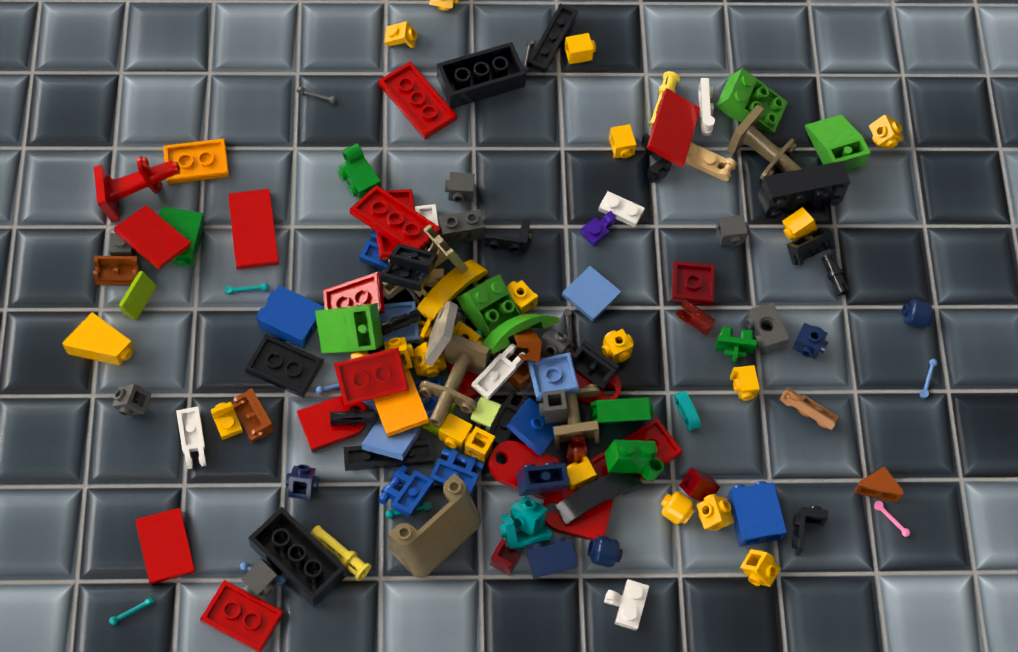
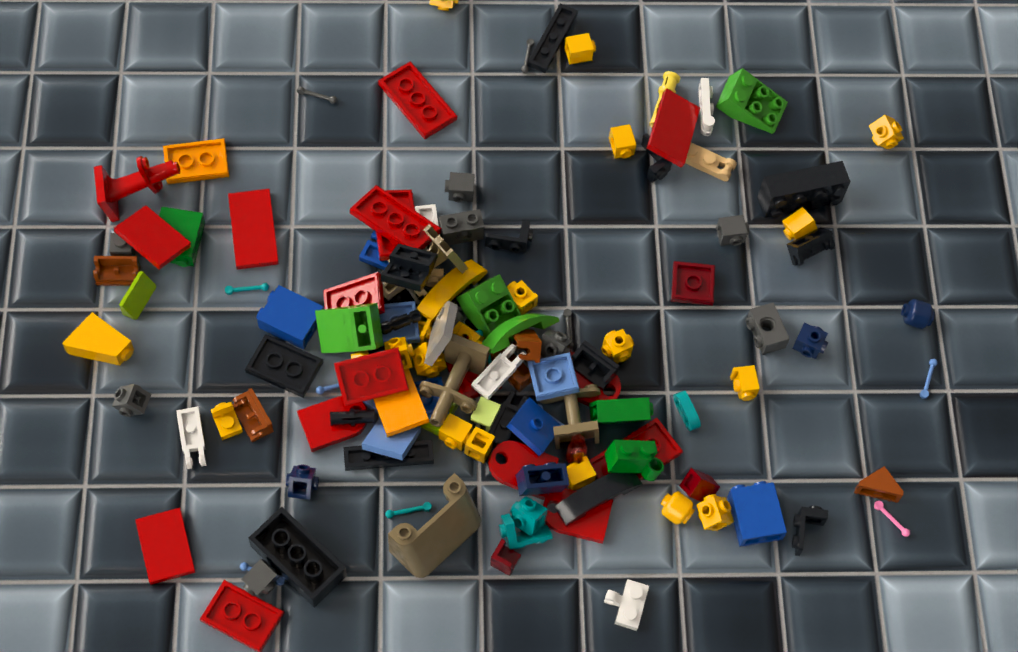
(114, 620): teal hinge -> none
(346, 557): light yellow pin -> none
(357, 172): green hinge -> none
(400, 34): yellow bracket -> none
(412, 493): blue plate -> none
(445, 469): blue plate -> none
(481, 75): black brick -> none
(551, 558): dark blue brick -> none
(553, 406): dark grey brick -> none
(591, 293): medium blue tile -> none
(598, 230): dark purple plate -> none
(604, 551): dark blue head -> none
(623, 209): white plate -> none
(698, 319): clear red hinge -> none
(736, 346): green hips -> none
(748, 135): dark tan piece -> none
(760, 568): yellow brick -> none
(808, 407): medium nougat hinge -> none
(835, 274): black pin -> none
(838, 141): bright green slope -> none

